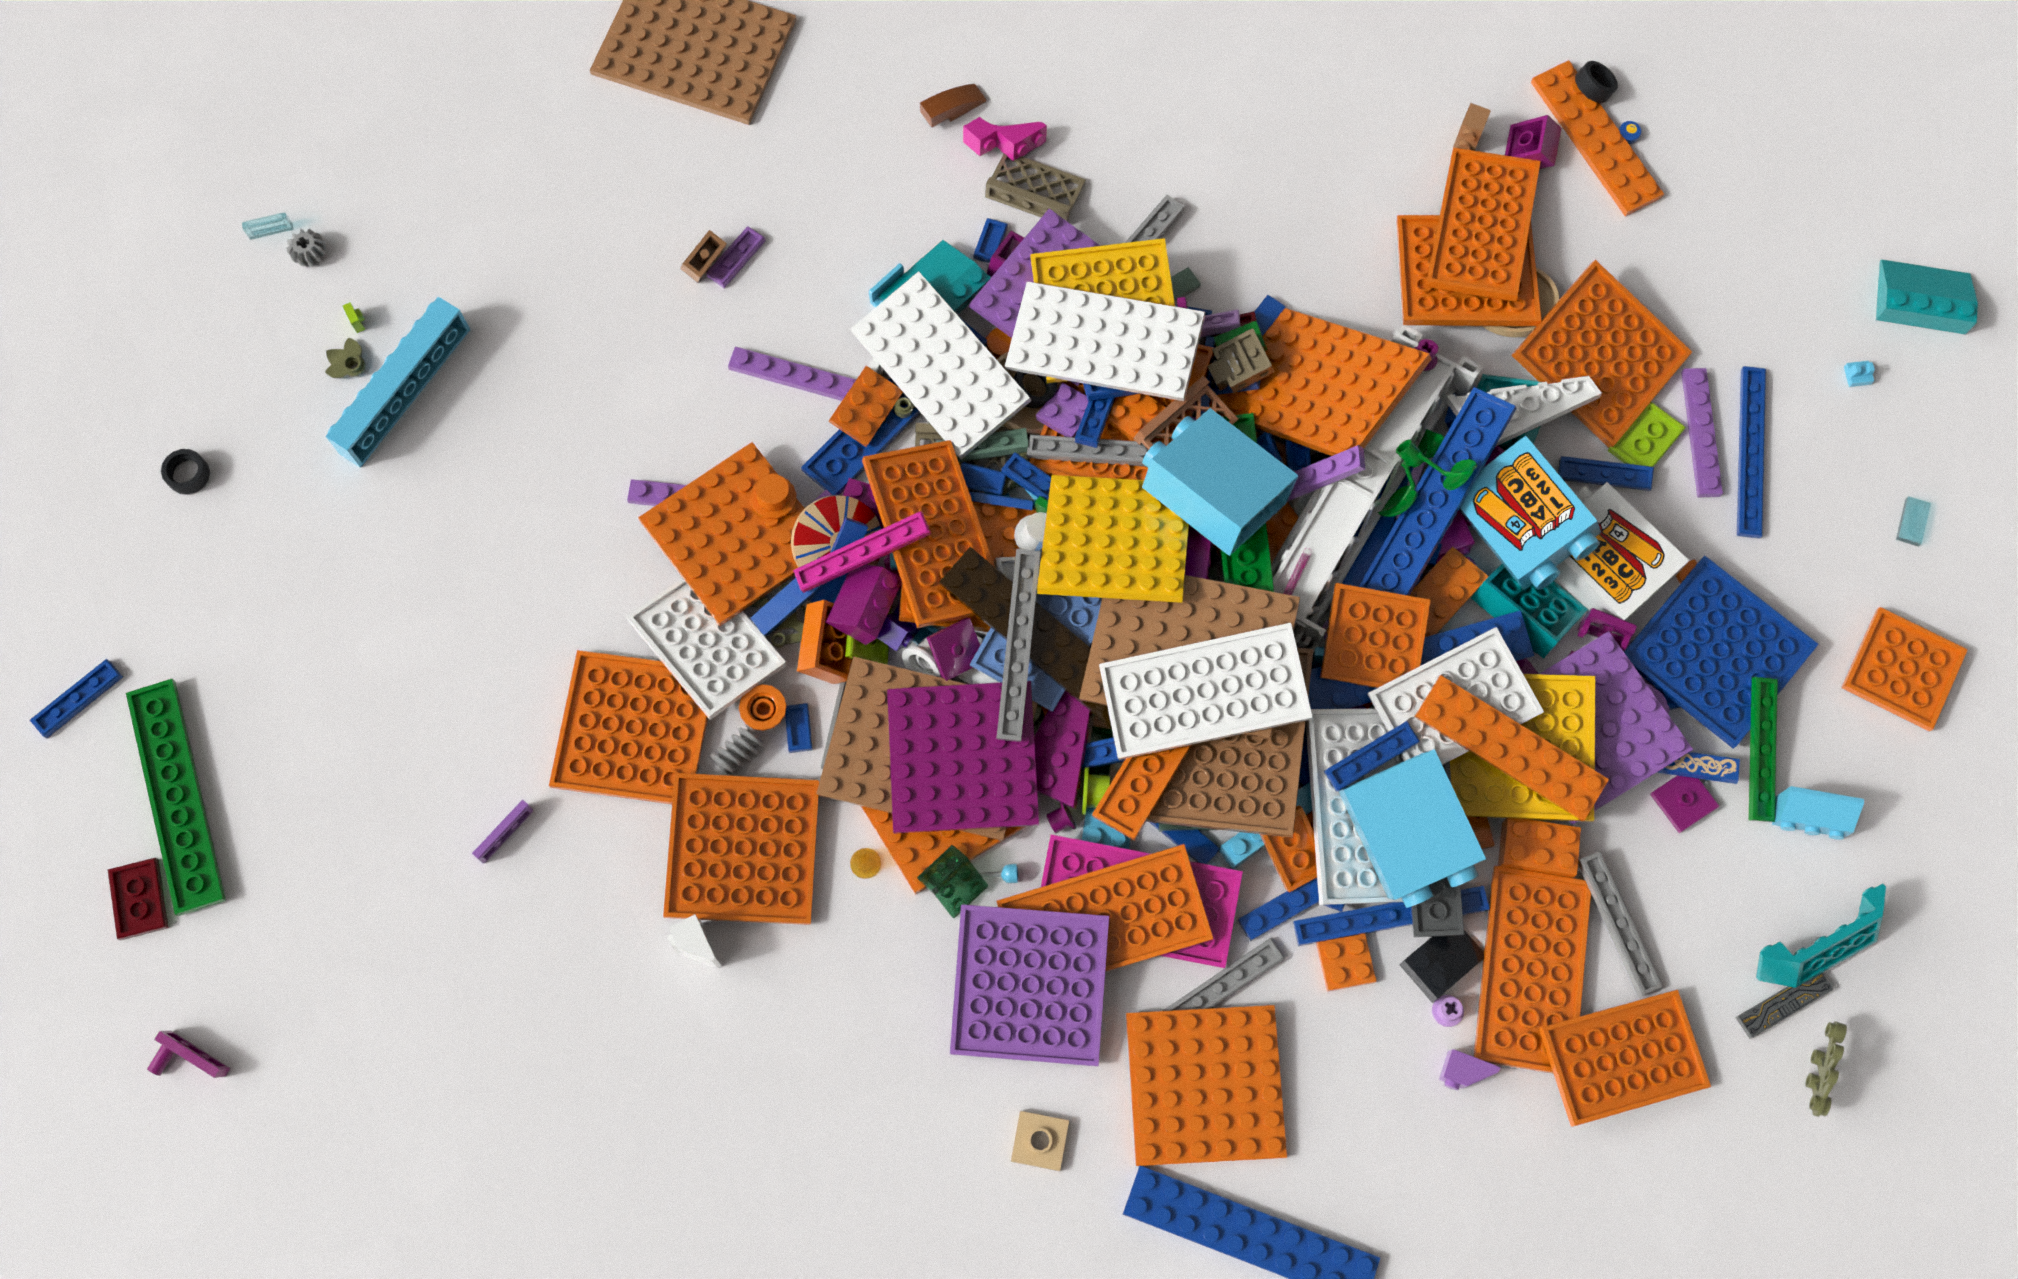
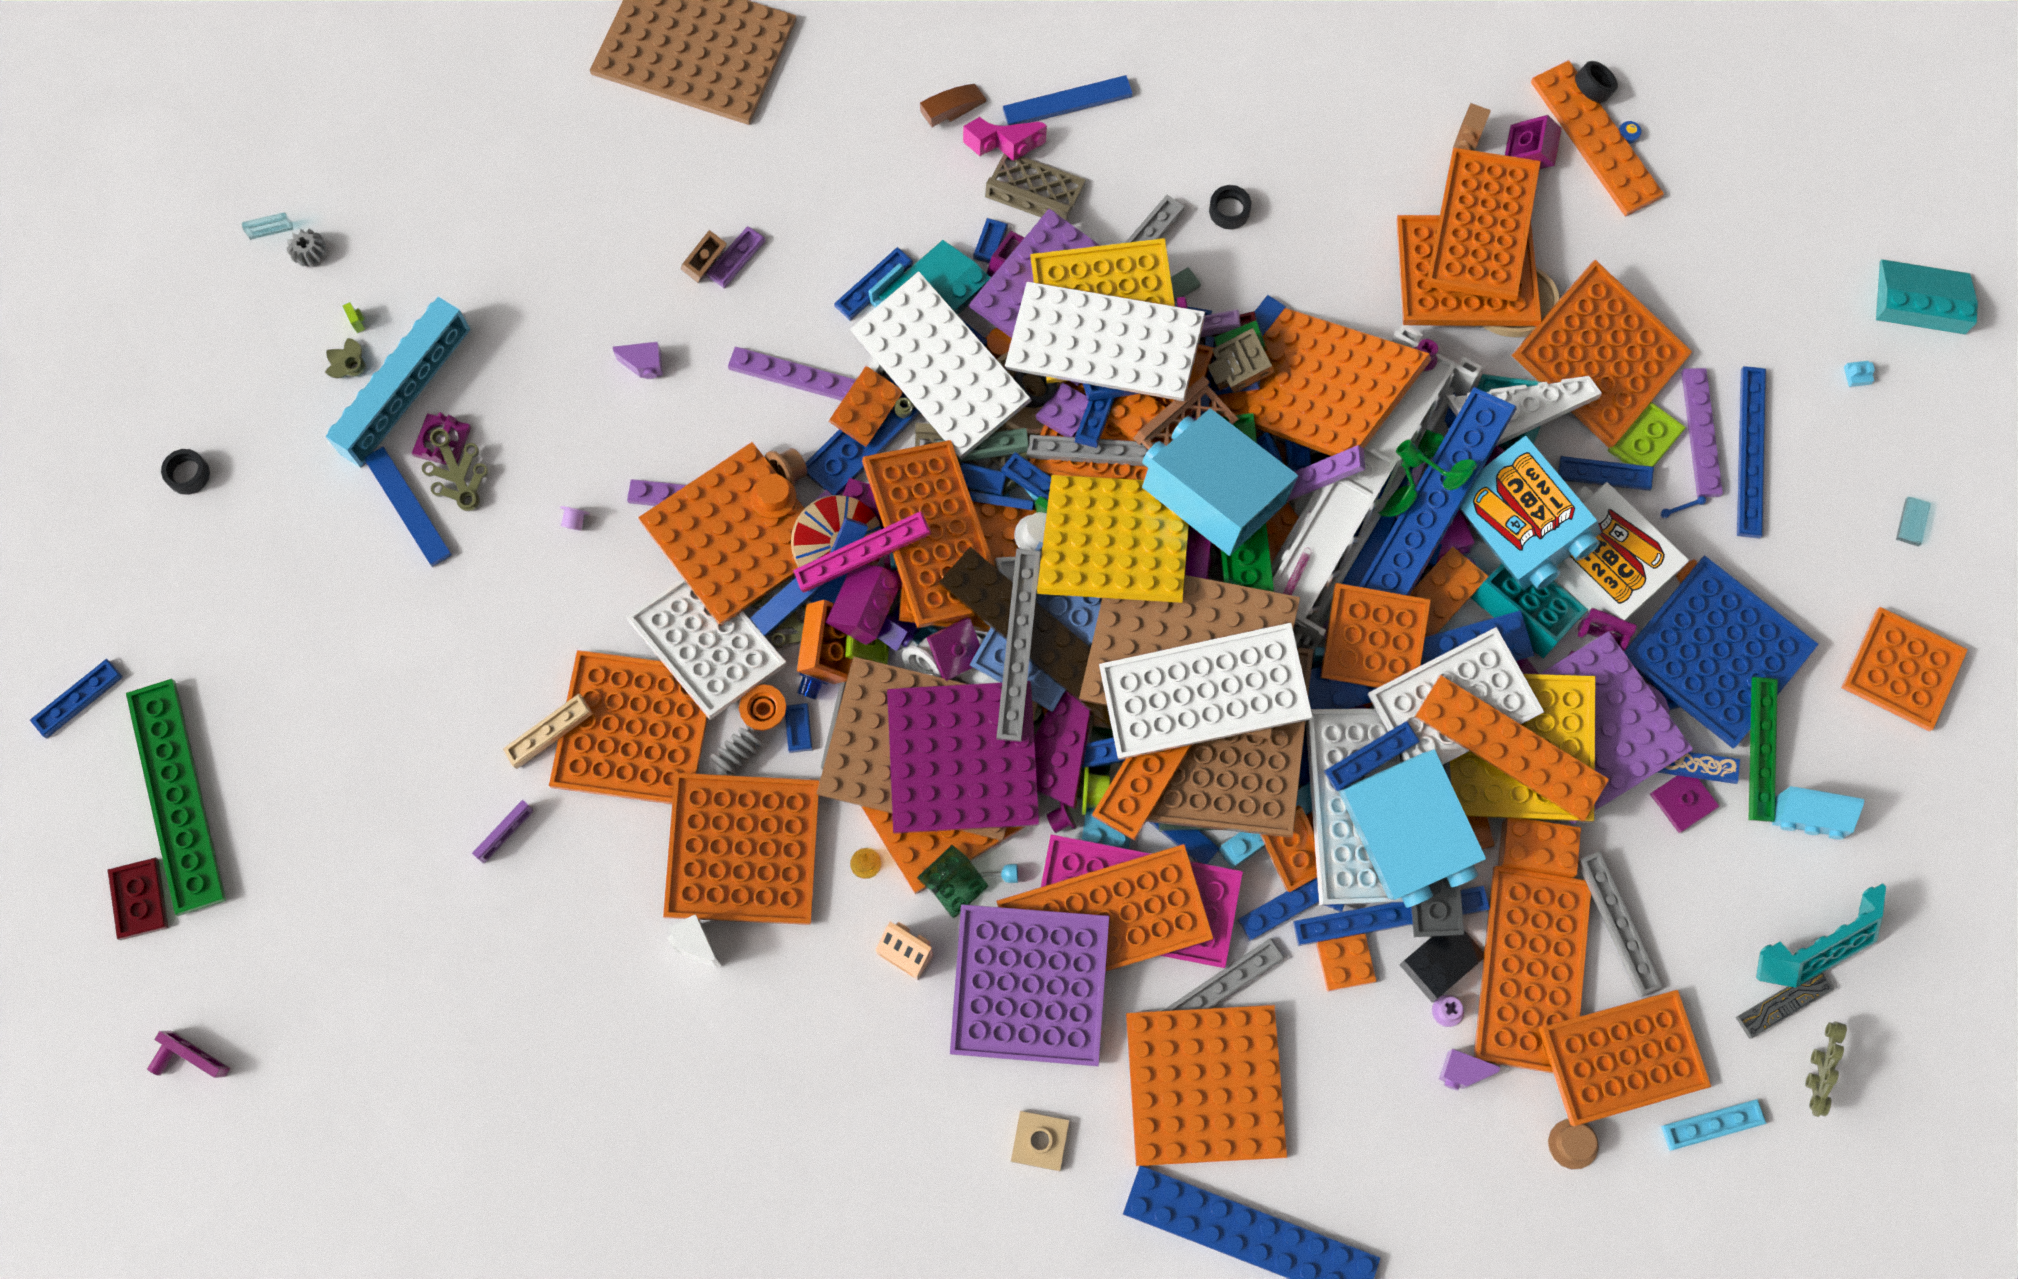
(407, 506): none -> blue tile
(430, 422): none -> magenta piece
(457, 473): none -> olive plant
(547, 731): none -> tan tile
(573, 518): none -> lavender piece
(641, 359): none -> medium lavender slope
(788, 464): none -> medium nougat piece
(810, 686): none -> clear blue piece
(858, 296): none -> blue tile
(905, 950): none -> light nougat slope
(1068, 101): none -> blue tile
(1237, 193): none -> black tyre
(1573, 1145): none -> medium nougat piece
(1665, 513): none -> blue hinge
(1713, 1125): none -> medium azure tile

